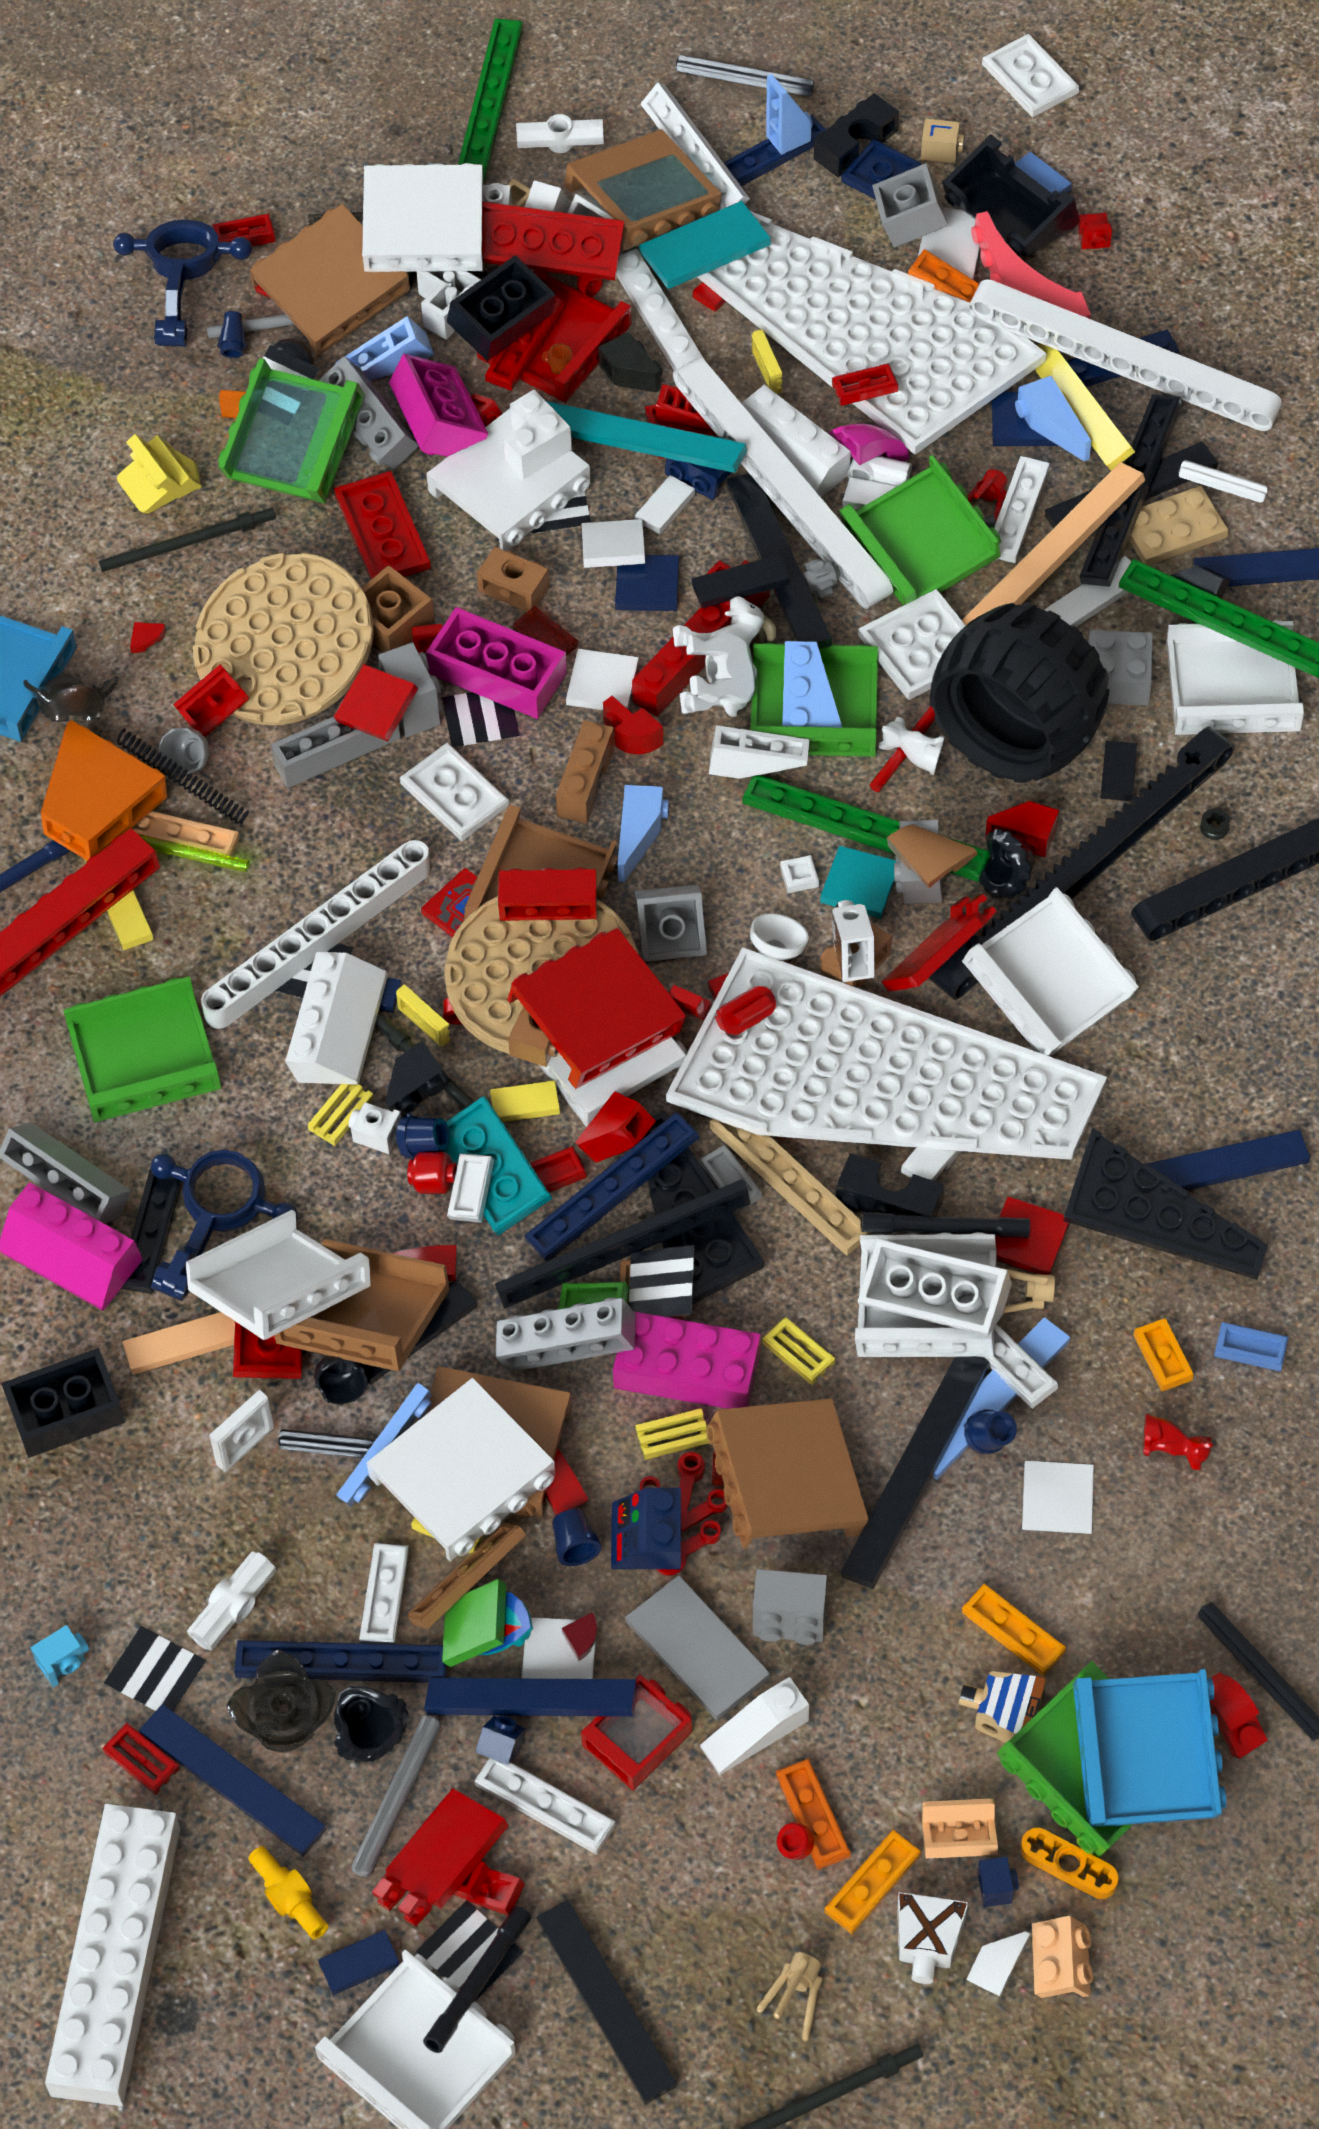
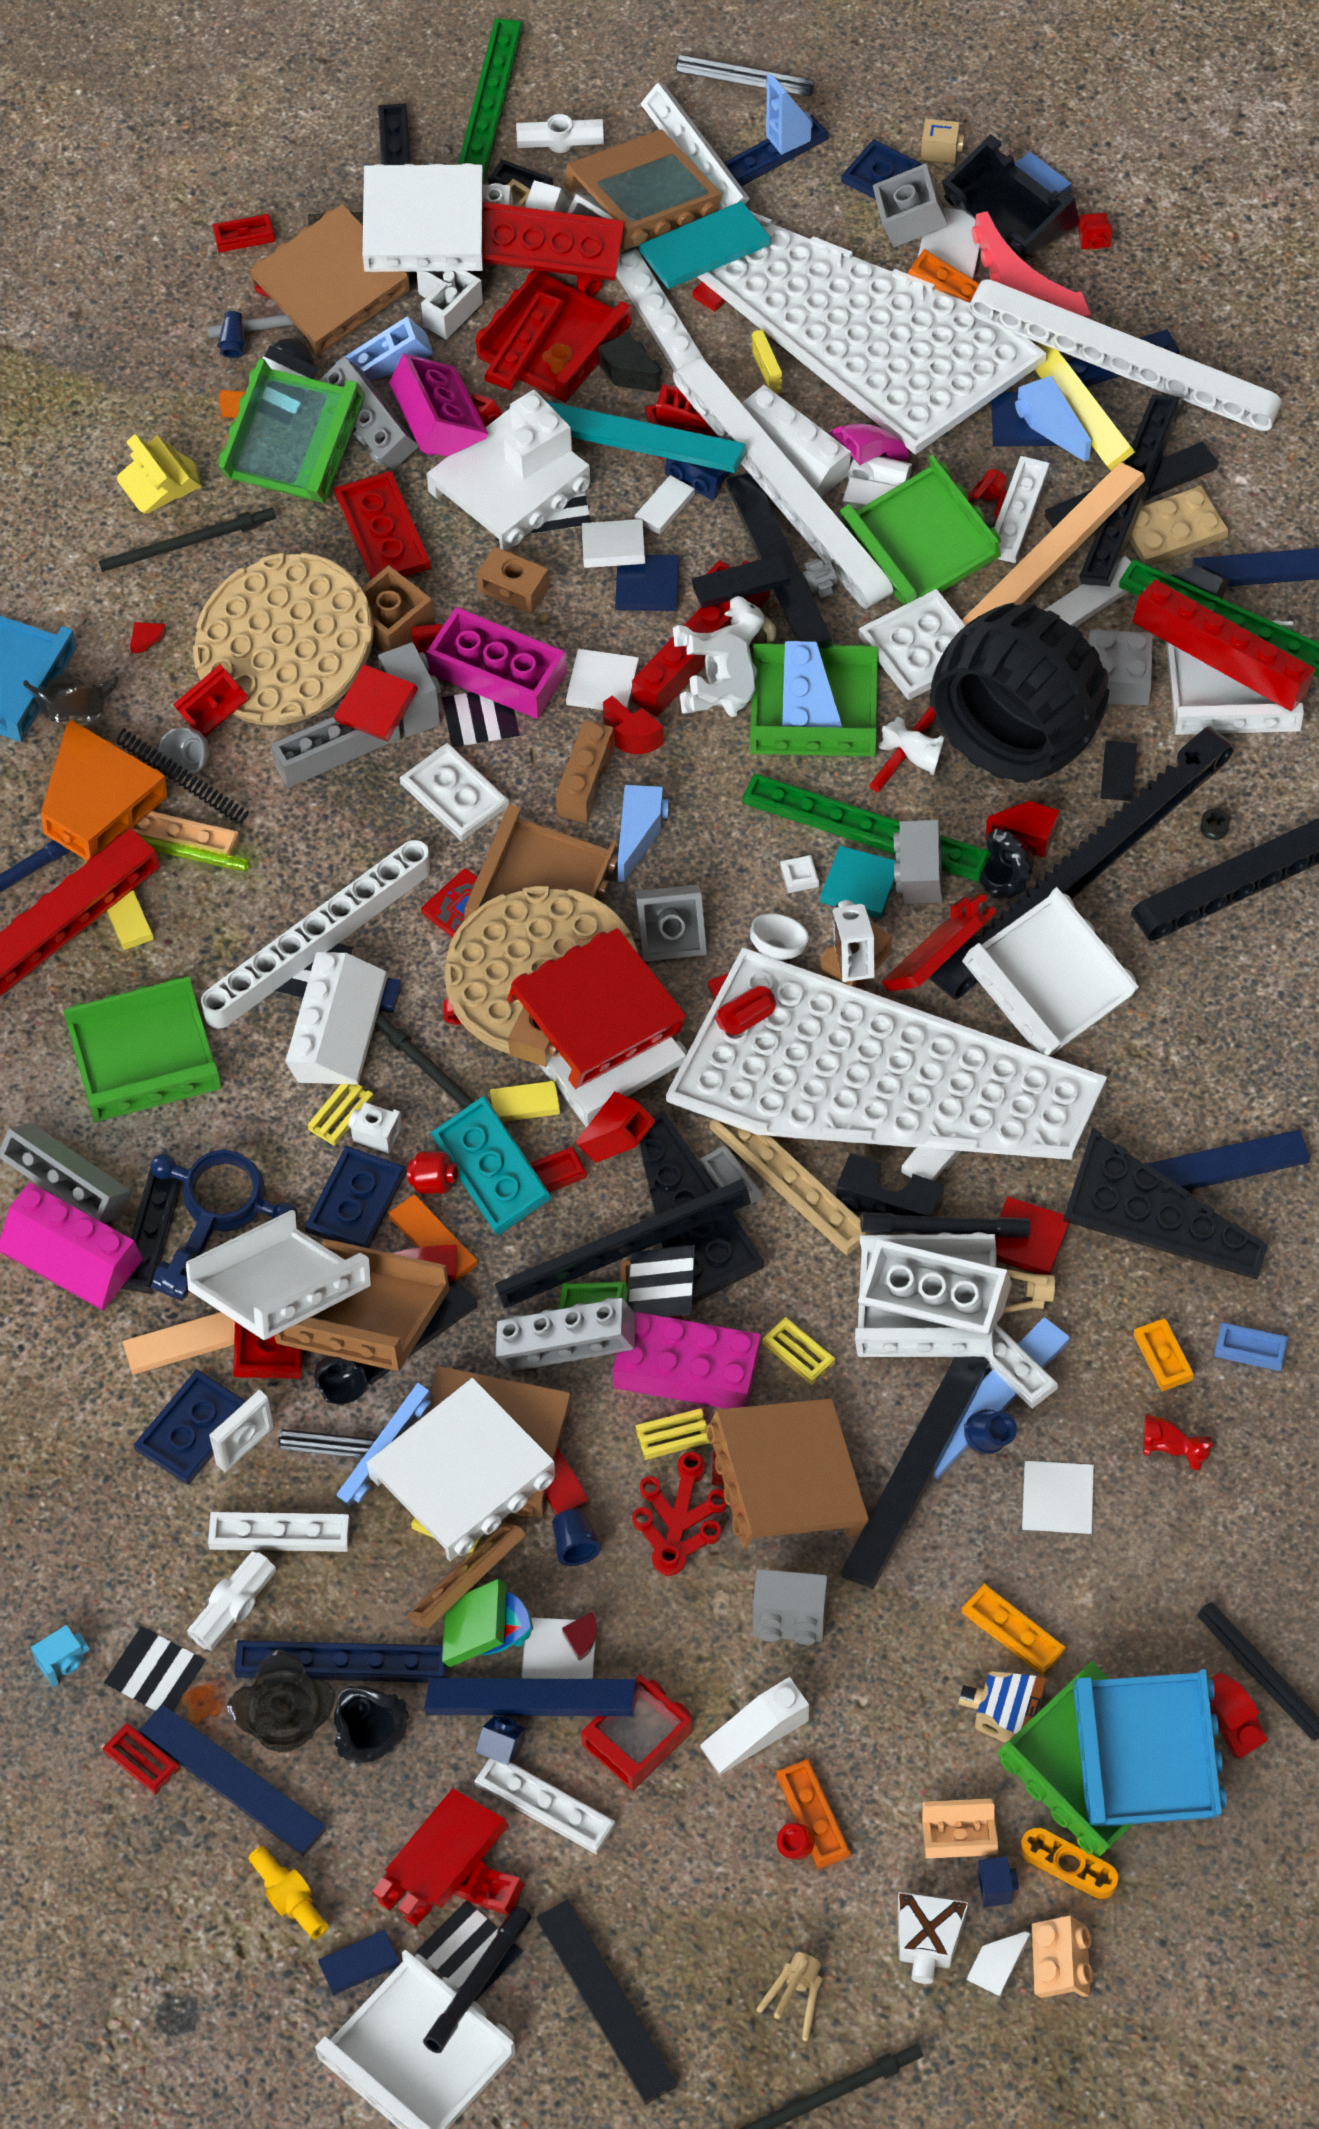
(63, 1402): black brick -> none
(113, 1955): white brick -> none
(173, 331): dark blue piece -> none
(180, 1433): none -> dark blue tile
(197, 1694): none -> clear orange plate
(278, 1531): none -> white plate
(355, 1198): none -> dark blue tile
(384, 1594): white tile -> none
(394, 134): none -> black tile
(395, 1796): light grey axle -> none
(414, 1079): black slope -> none
(421, 1135): dark blue piece -> none
(423, 1015): light yellow tile -> none
(427, 1230): none -> orange tile
(470, 1188): white tile -> none
(501, 308): black brick -> none
(507, 171): none -> black tile
(544, 629): clear red tile -> none
(547, 894): red brick -> none
(611, 1186): dark blue tile -> none
(647, 1530): dark blue slope -> none
(690, 1002): red slope -> none
(697, 1648): light grey tile -> none
(753, 753): white slope -> none
(866, 387): red tile -> none
(869, 120): black arch -> none
(872, 1881): light orange tile -> none
(929, 853): medium nougat slope -> none
(1030, 75): white tile -> none
(1223, 481): white axle -> none
(1223, 645): none -> red brick

